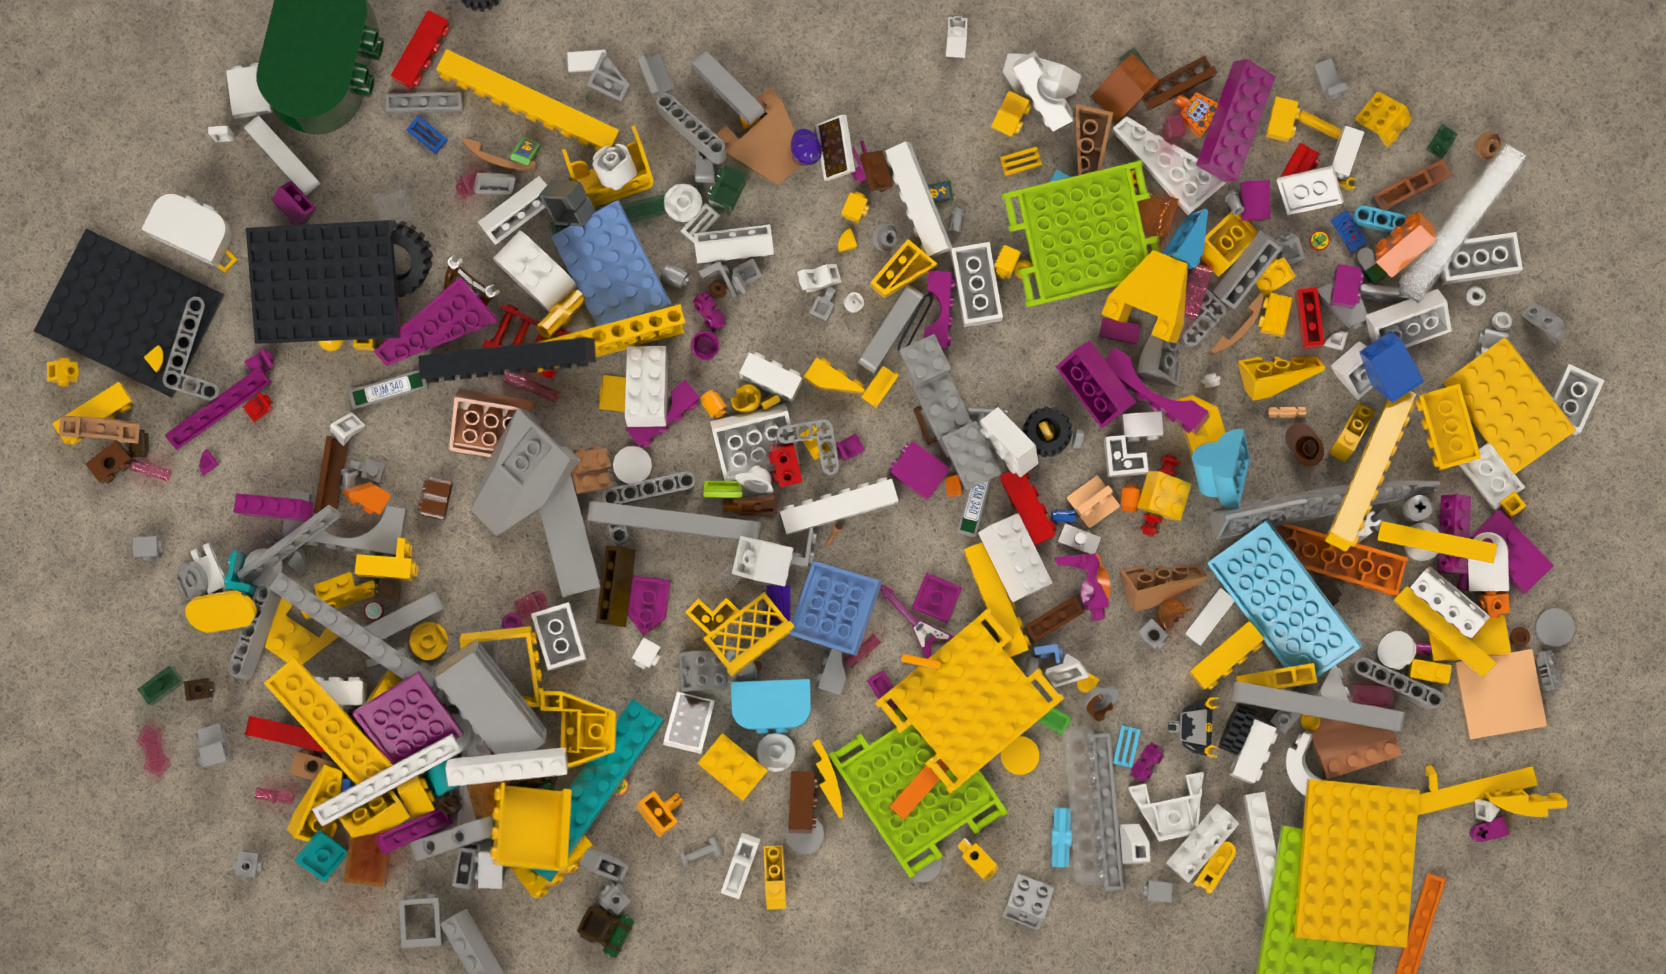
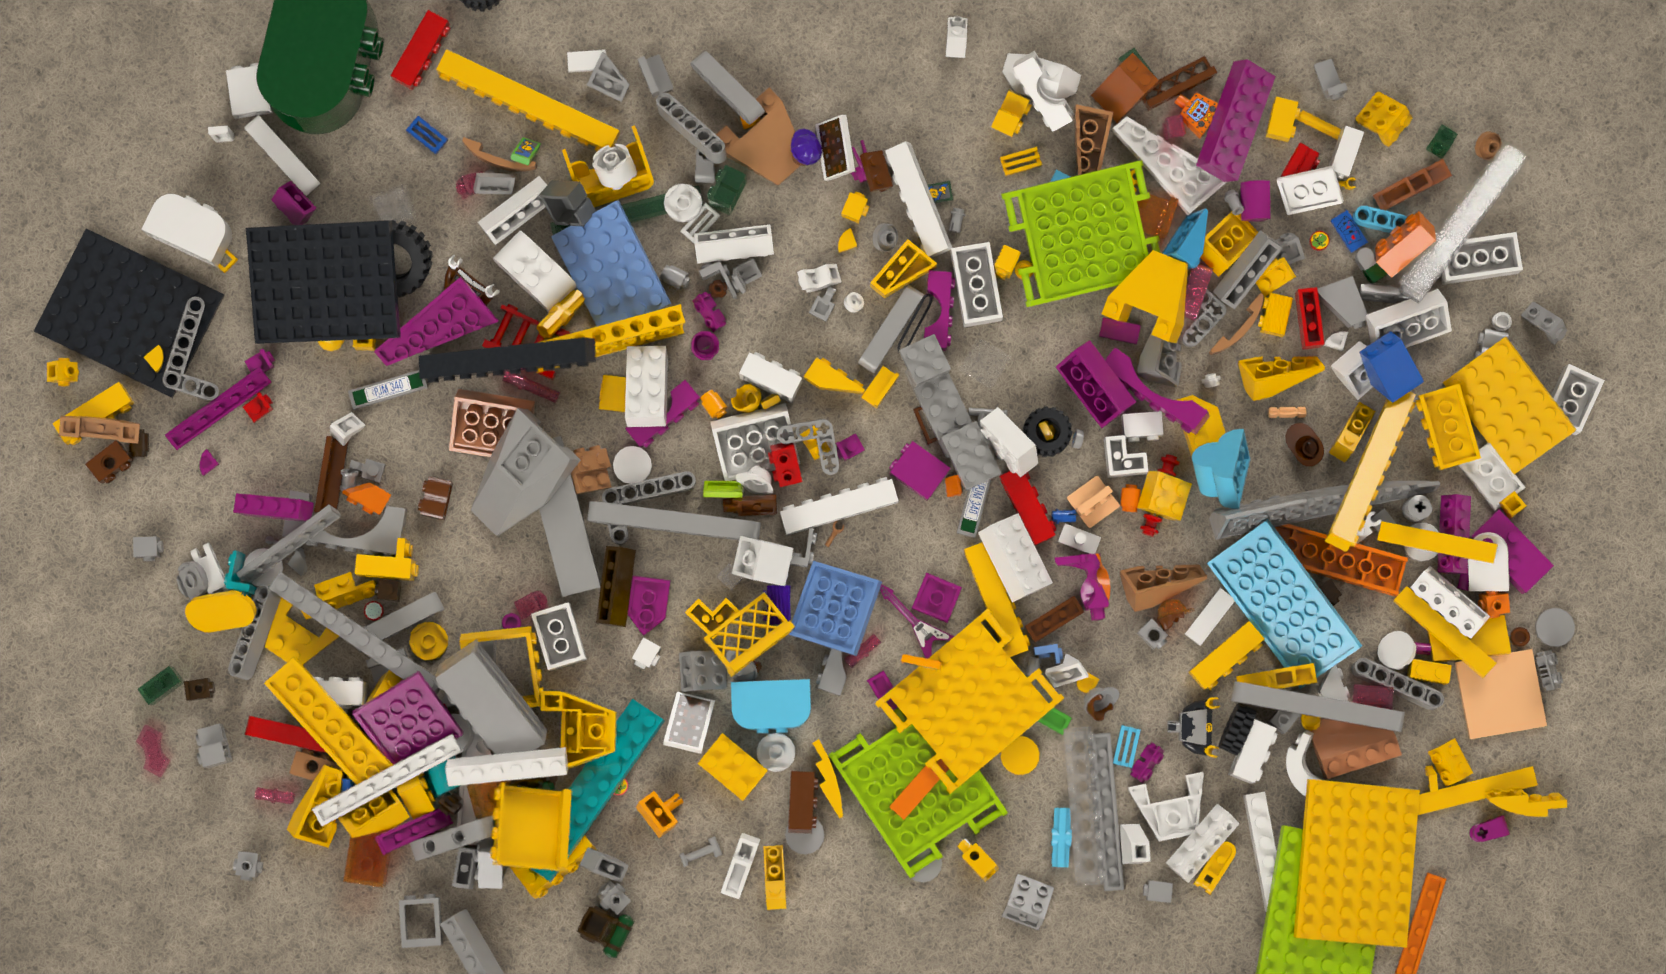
(150, 470): clear pink pin -> none
(321, 855): teal tile -> none
(423, 102): light grey tile -> none
(1346, 286): magenta brick -> none
(1450, 762): none -> yellow bracket
(1482, 296): white plate -> none
(1485, 810): white slope -> none

